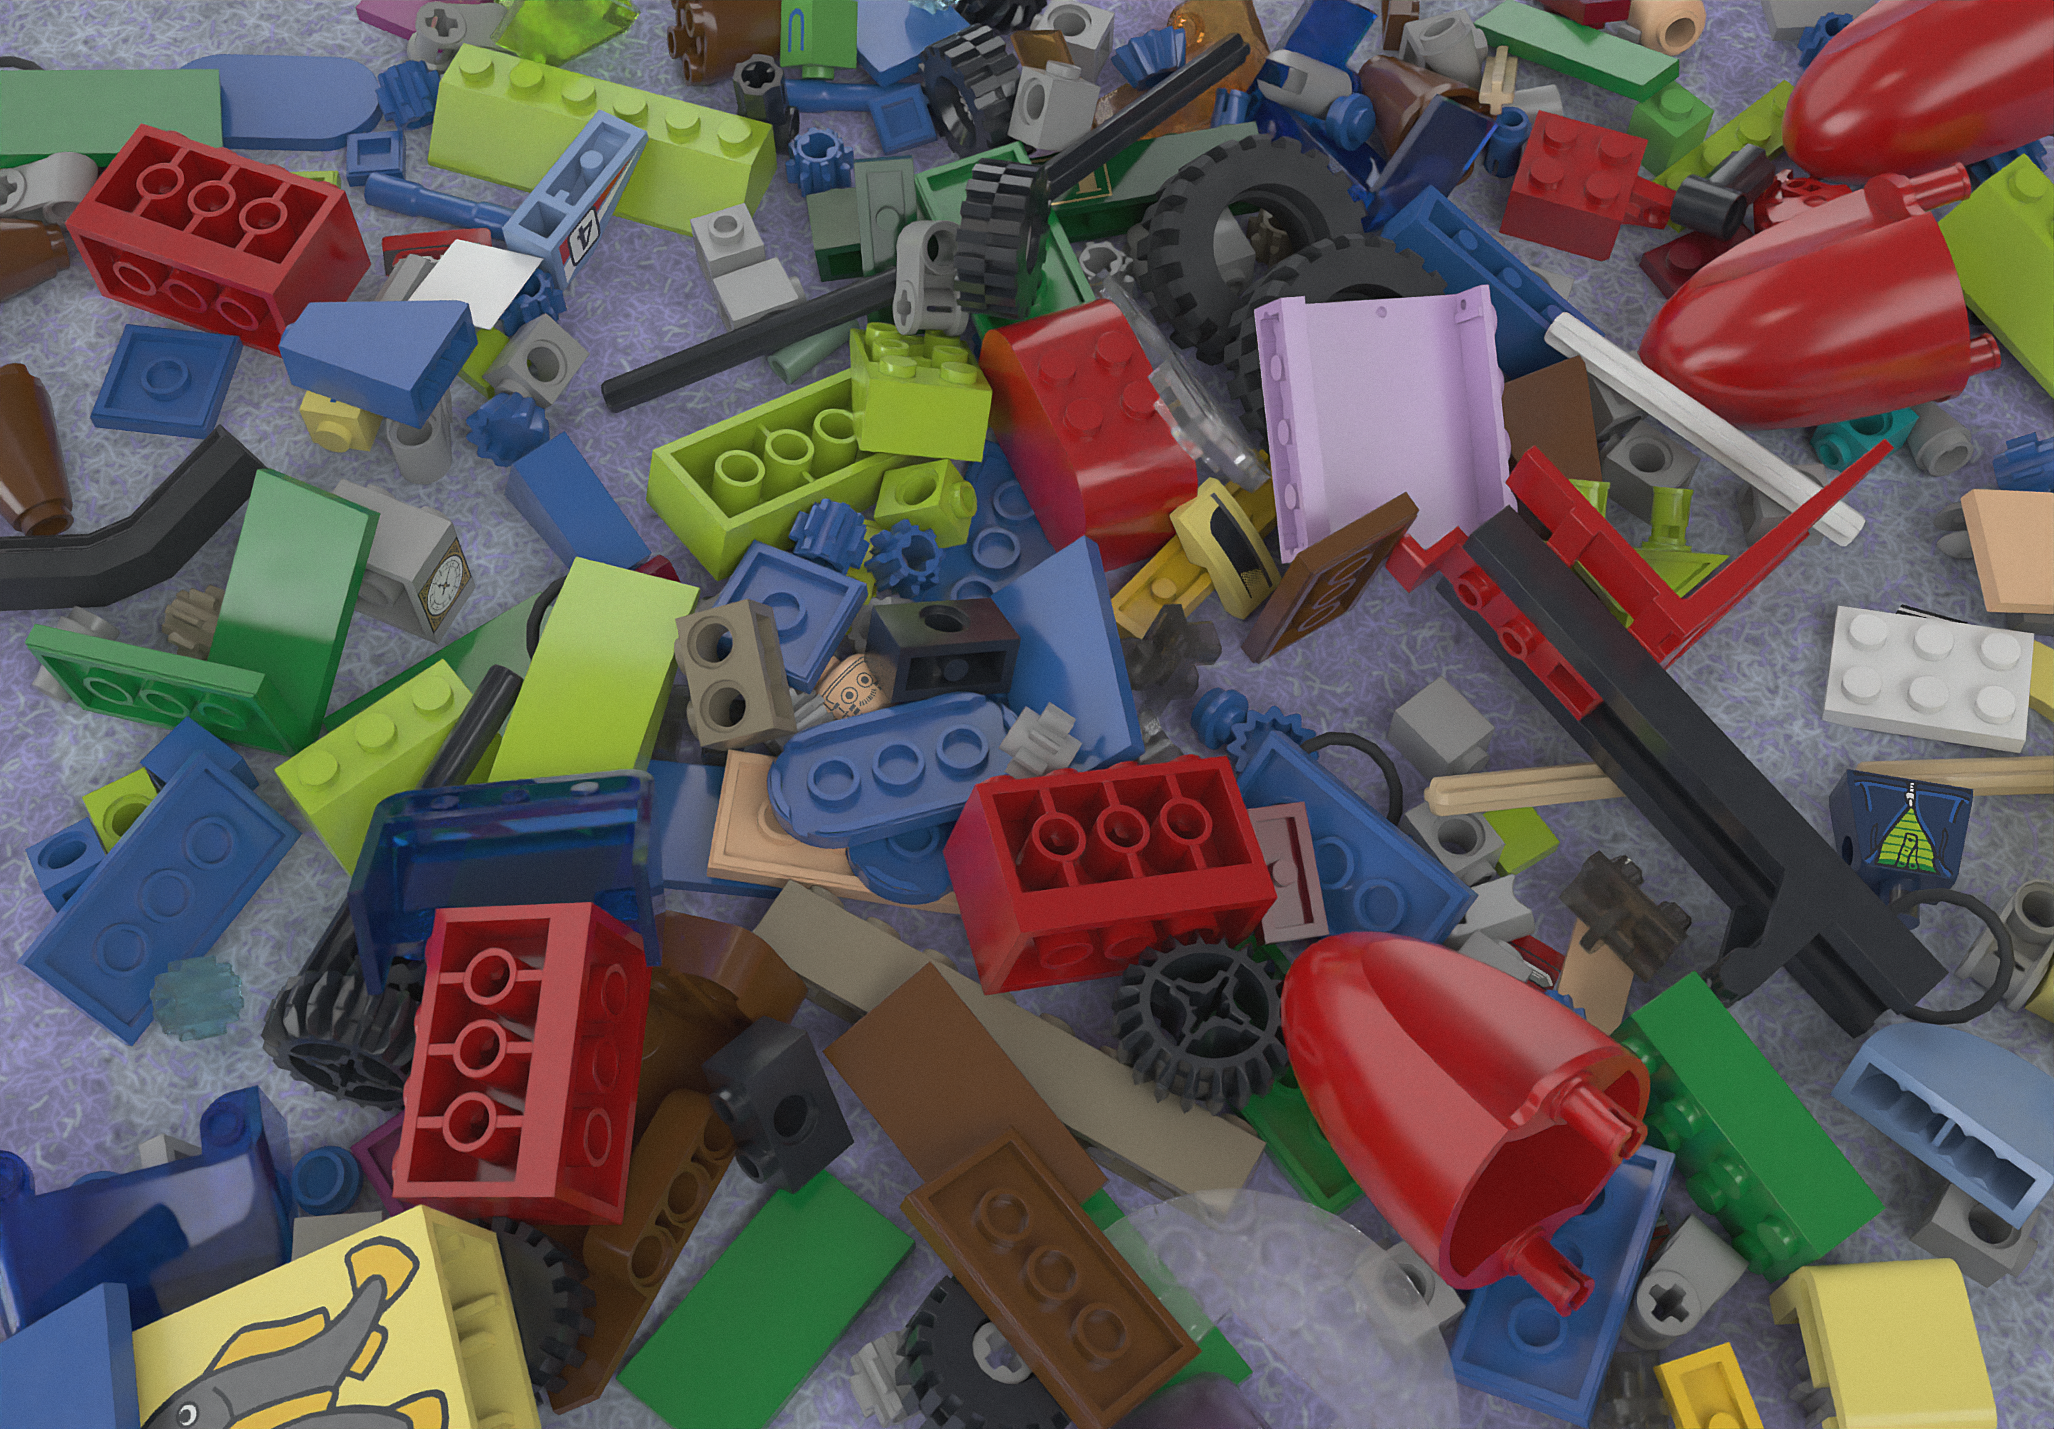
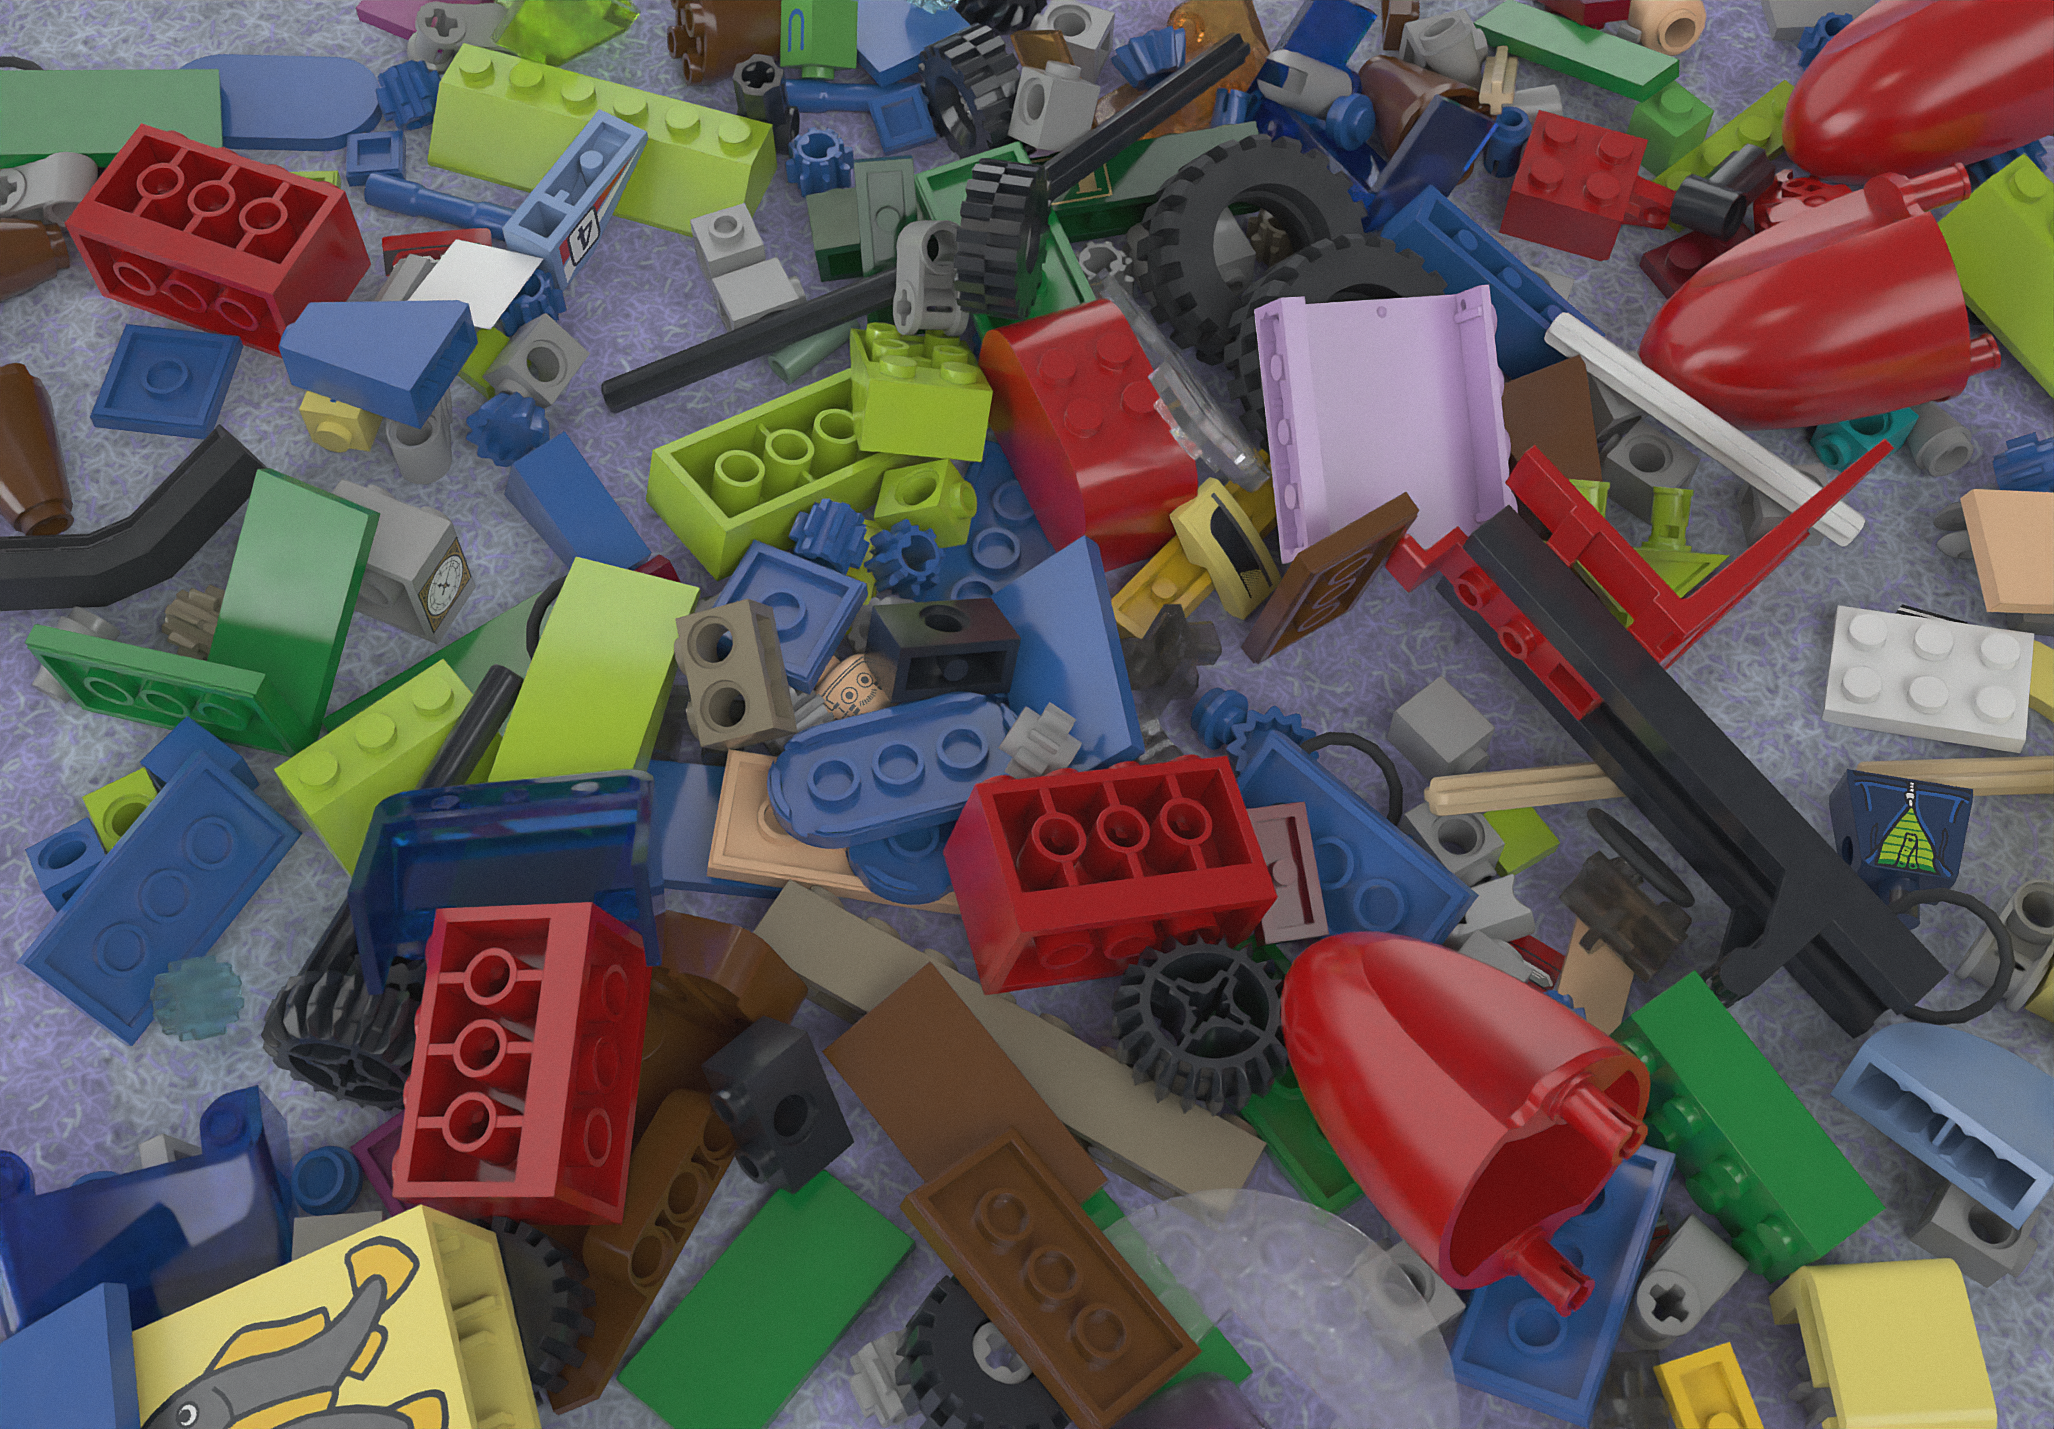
(1640, 858): none -> black piece

